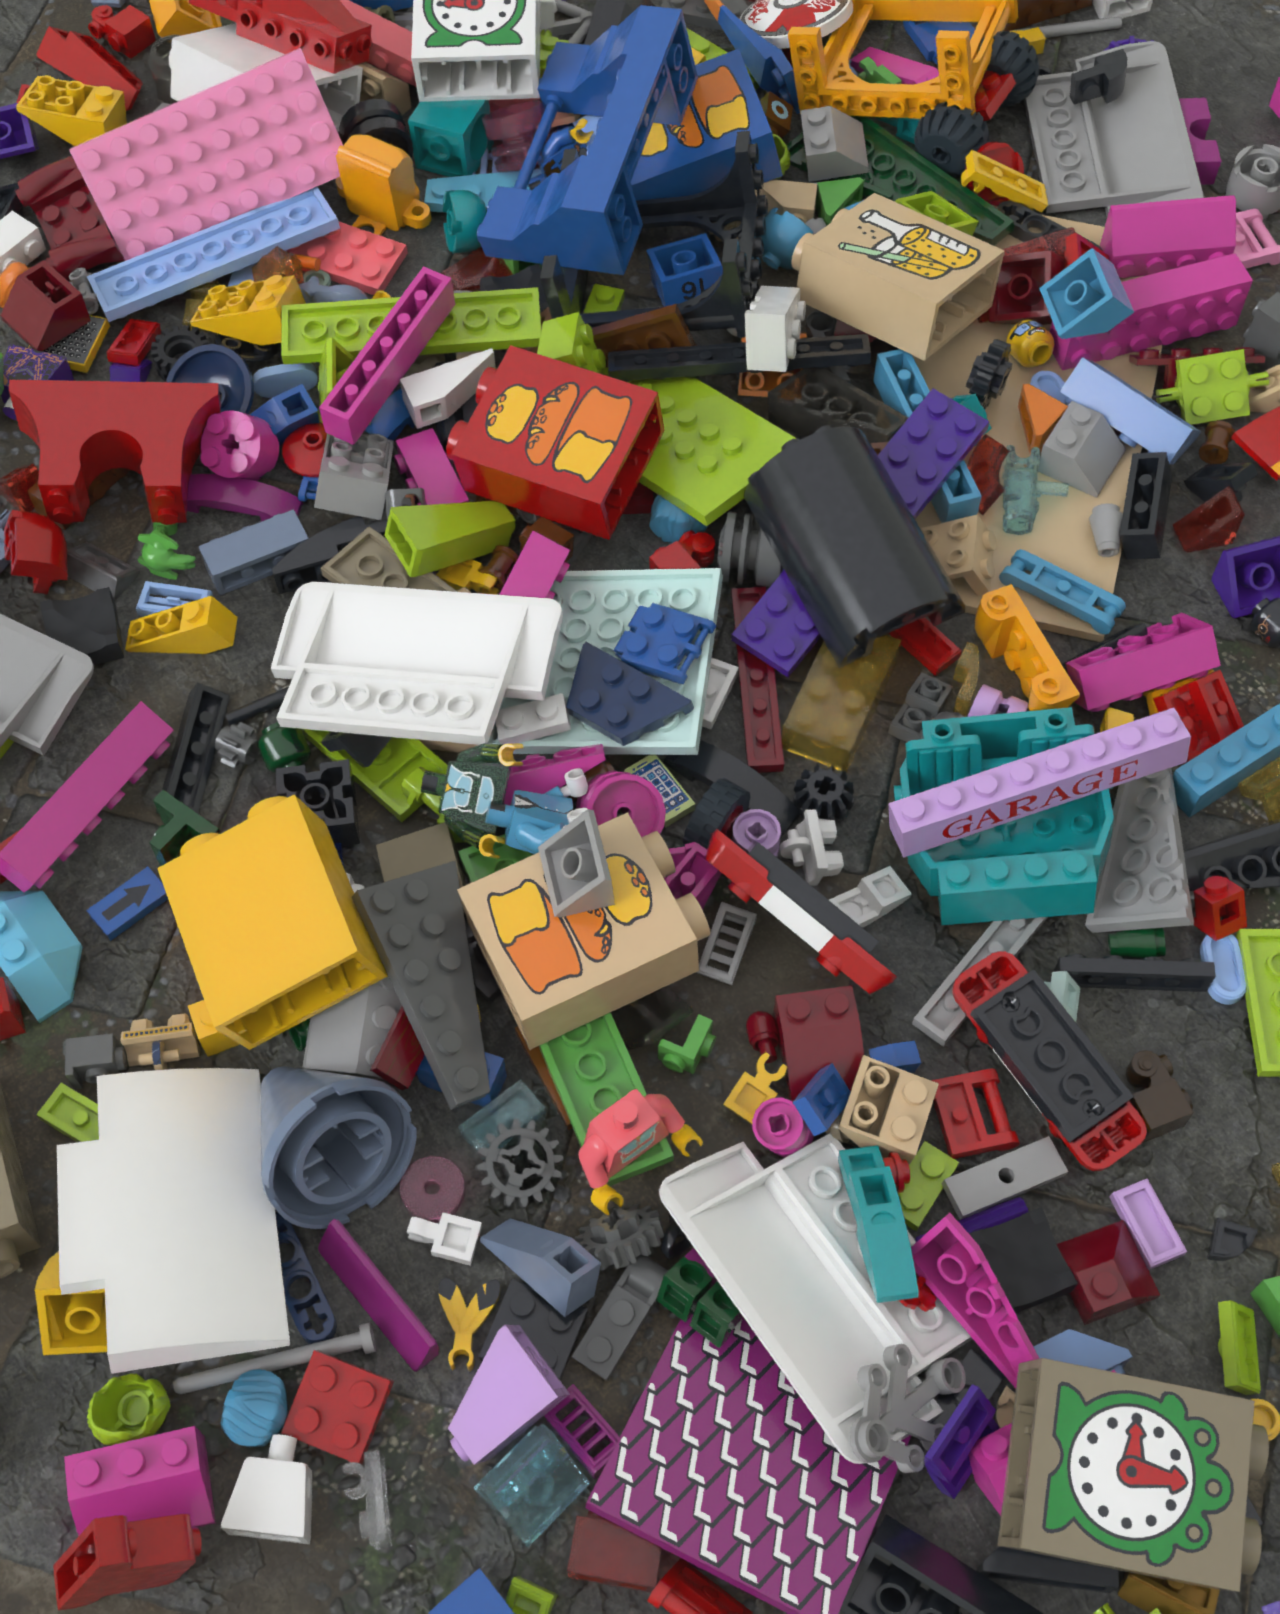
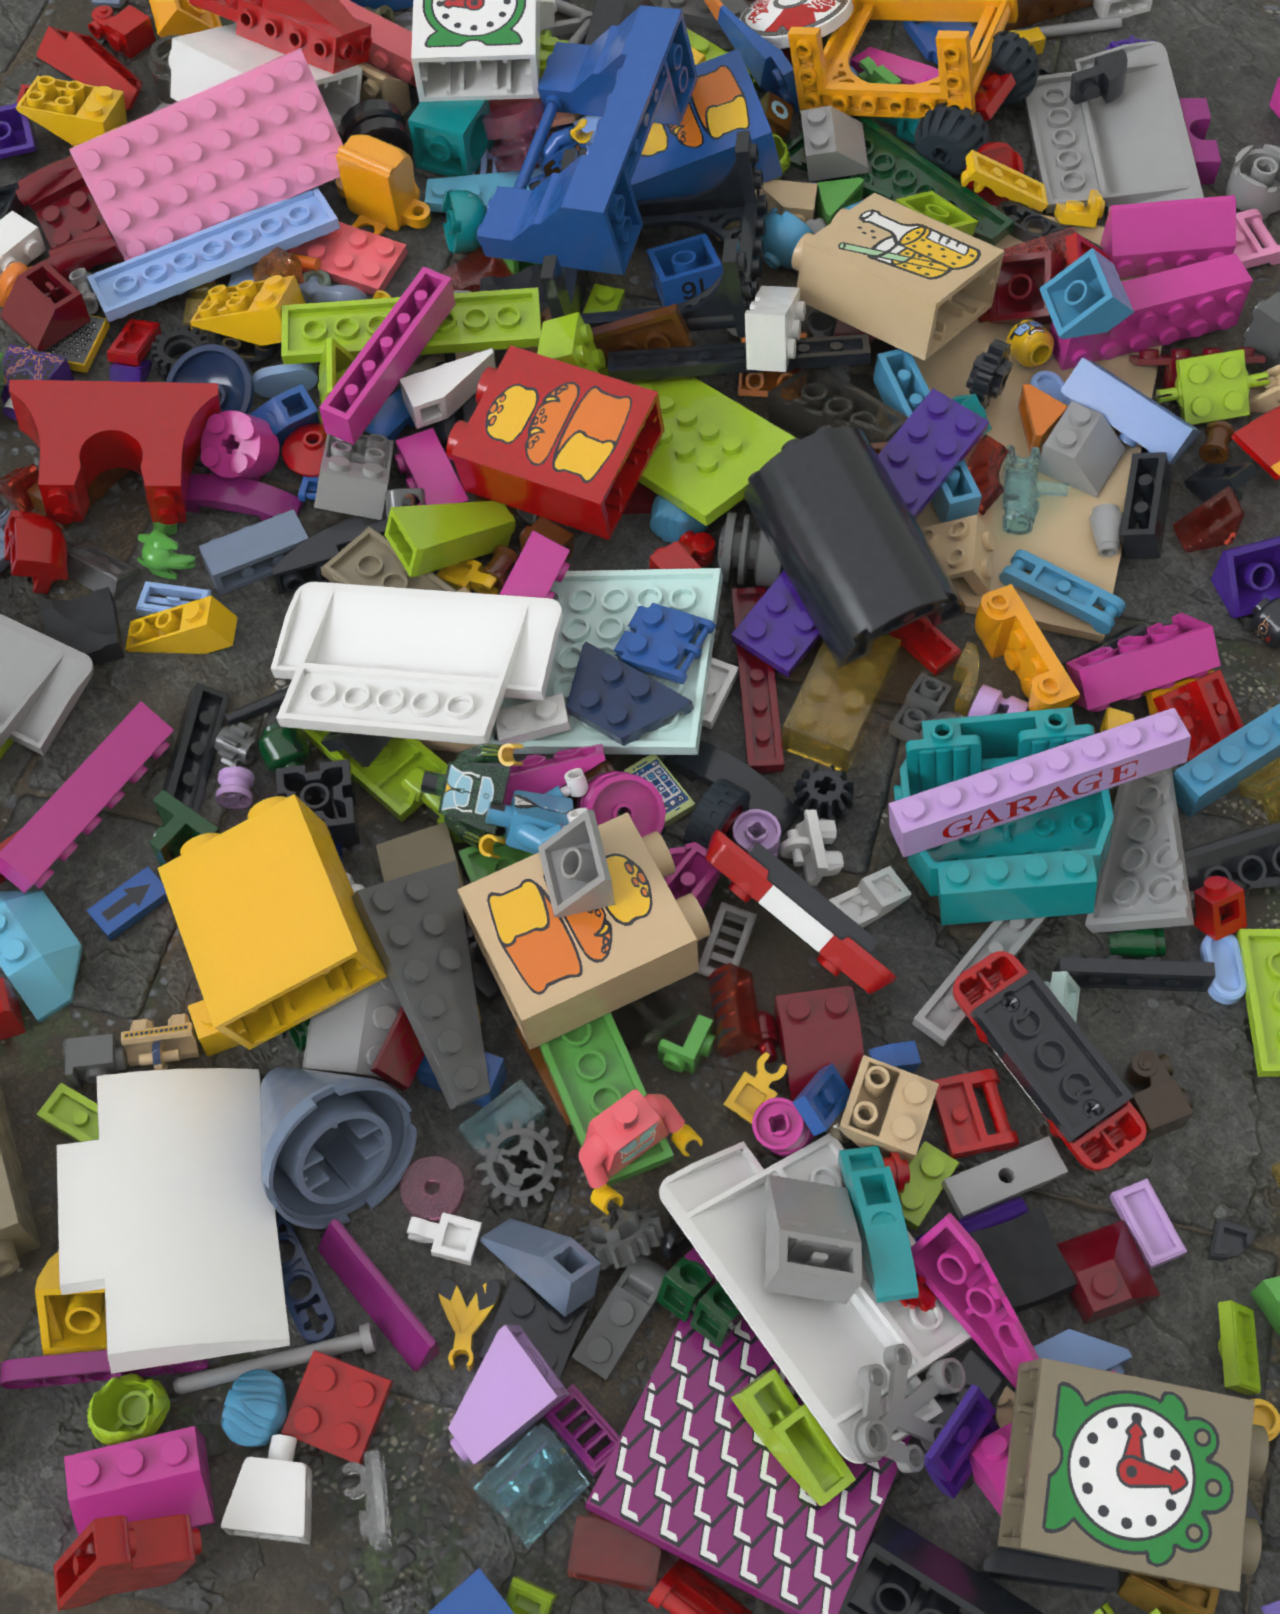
(76, 1369): none -> magenta beam
(235, 787): none -> lavender wheel
(734, 1009): none -> clear red brick
(793, 1437): none -> lime slope
(811, 1241): none -> light grey slope
(1077, 214): none -> yellow bracket

